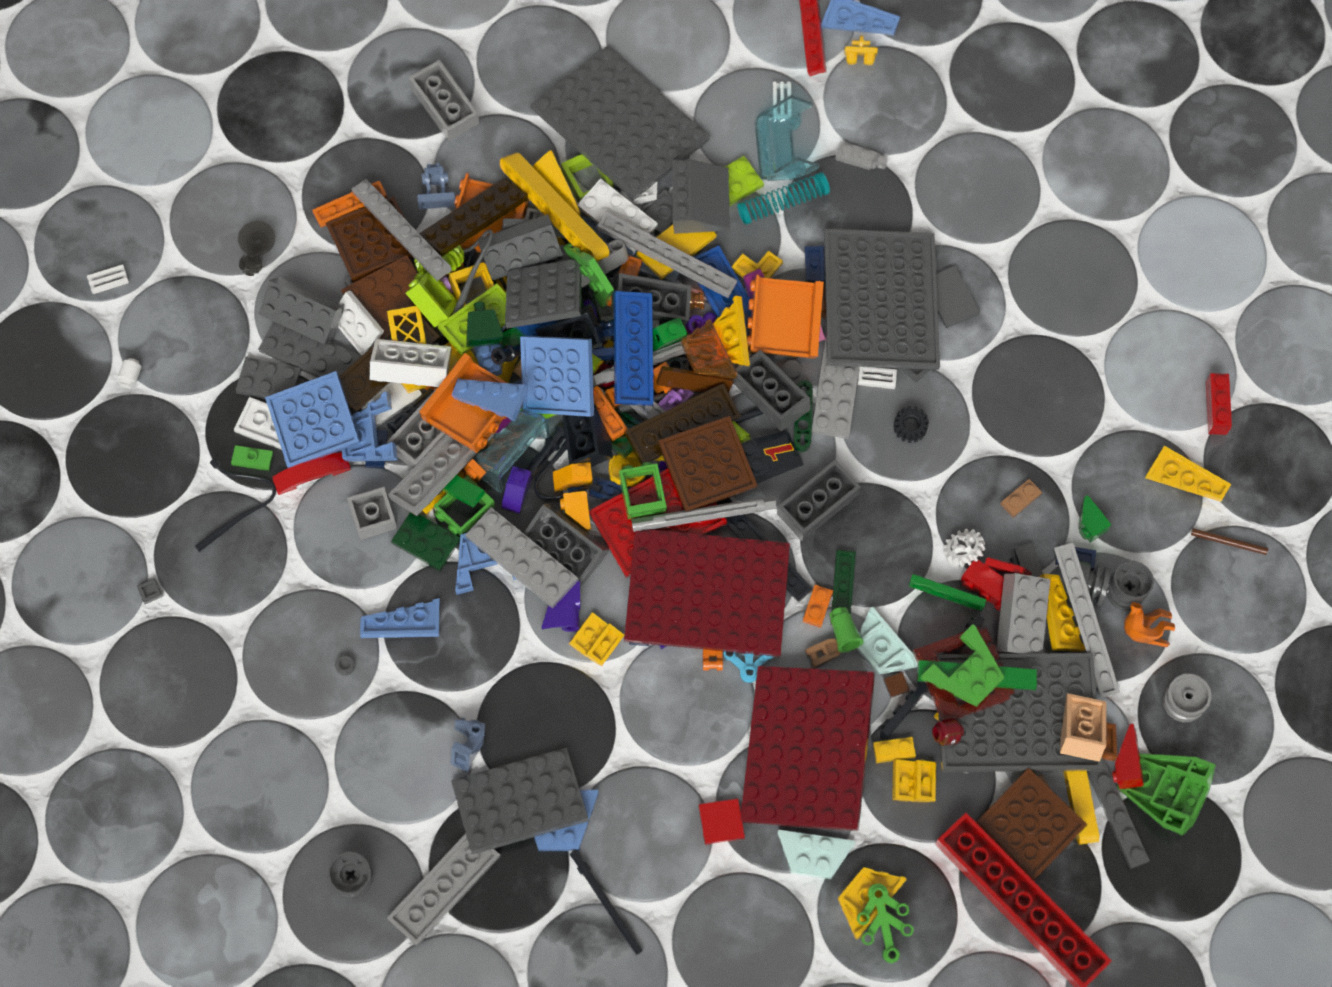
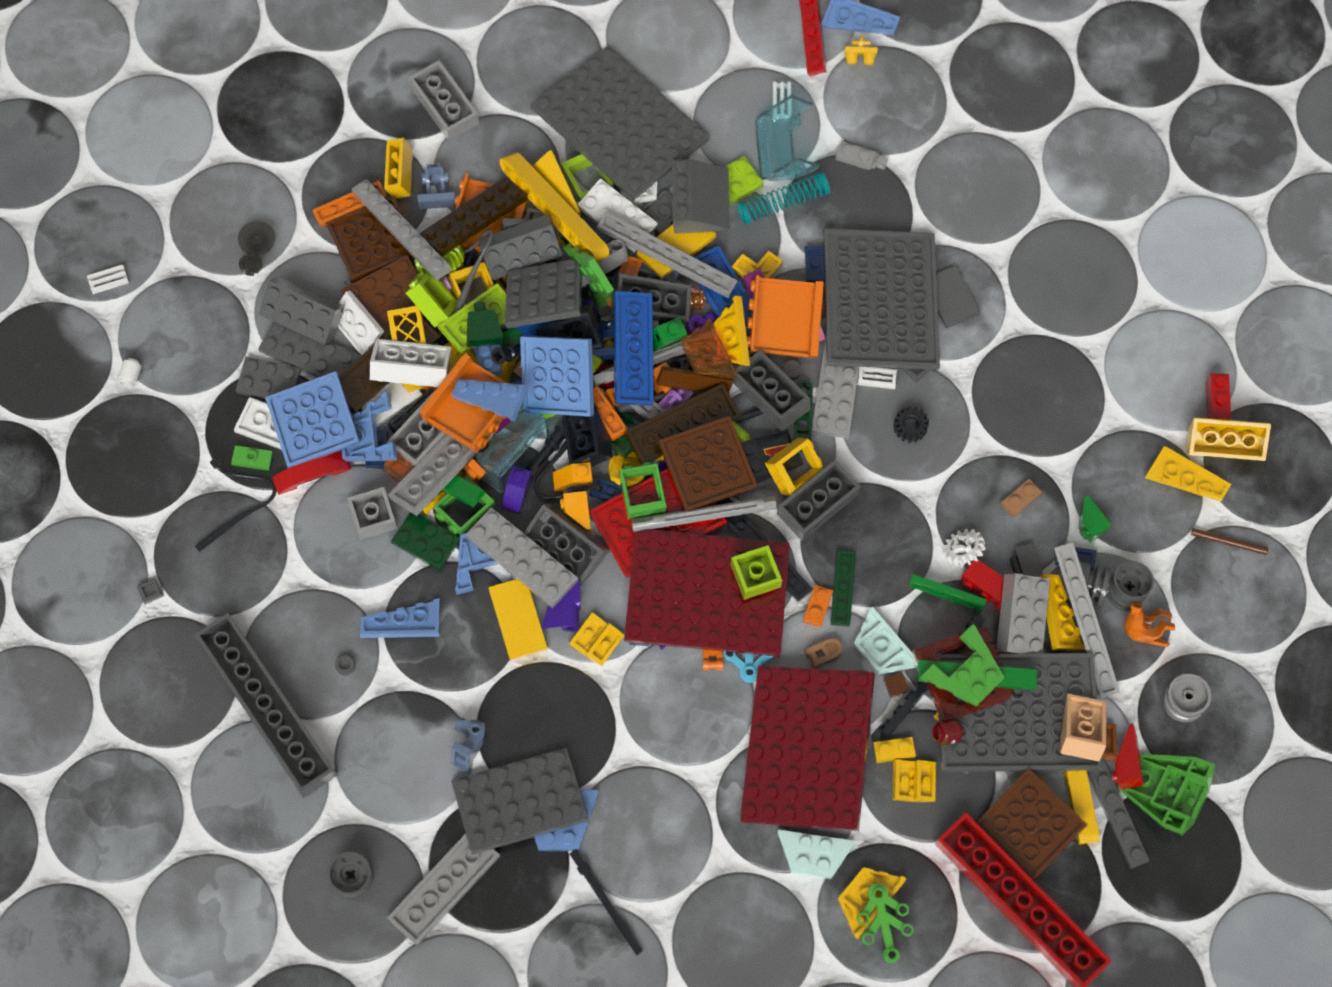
(265, 705): none -> dark grey brick
(398, 168): none -> yellow brick
(398, 469): none -> clear orange brick
(517, 619): none -> yellow tile
(721, 821): red tile -> none
(756, 572): none -> lime brick
(778, 472): none -> yellow window
(845, 630): bright green plant -> none
(1006, 567): red tile -> none
(1228, 438): none -> yellow slope

